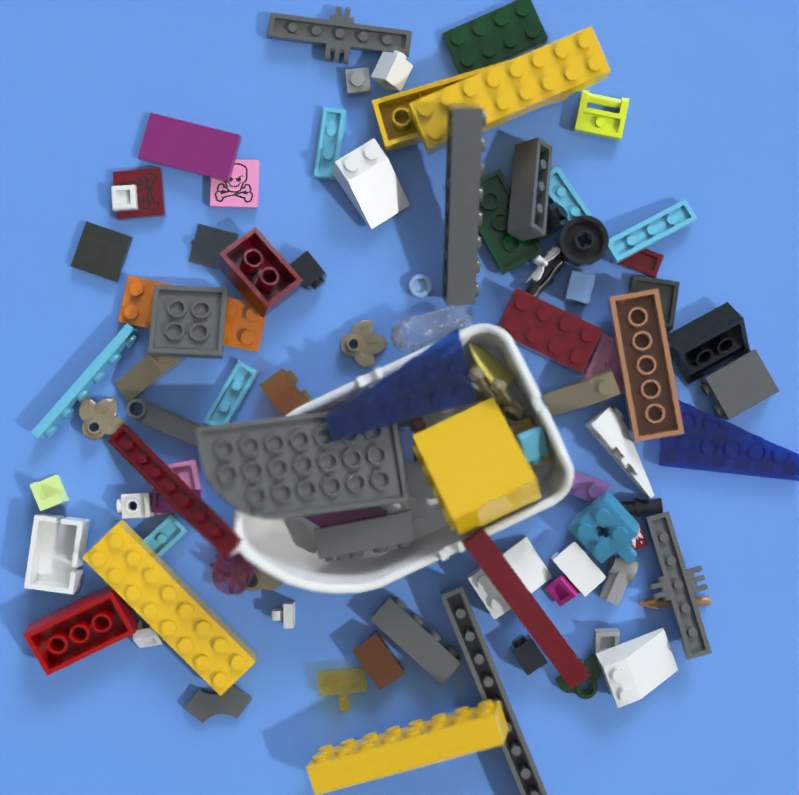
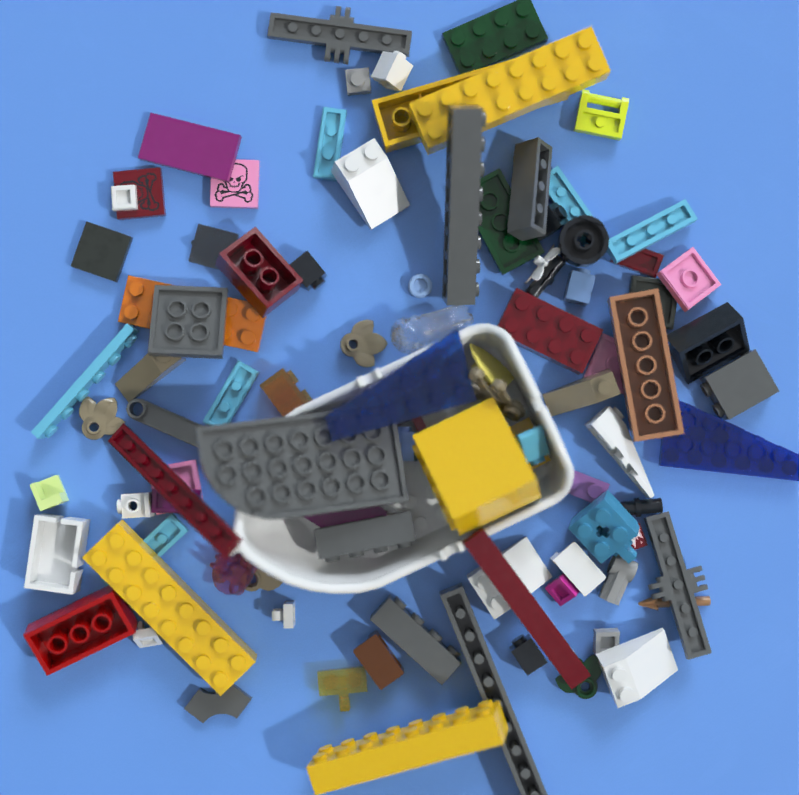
(688, 279): none -> bright pink tile

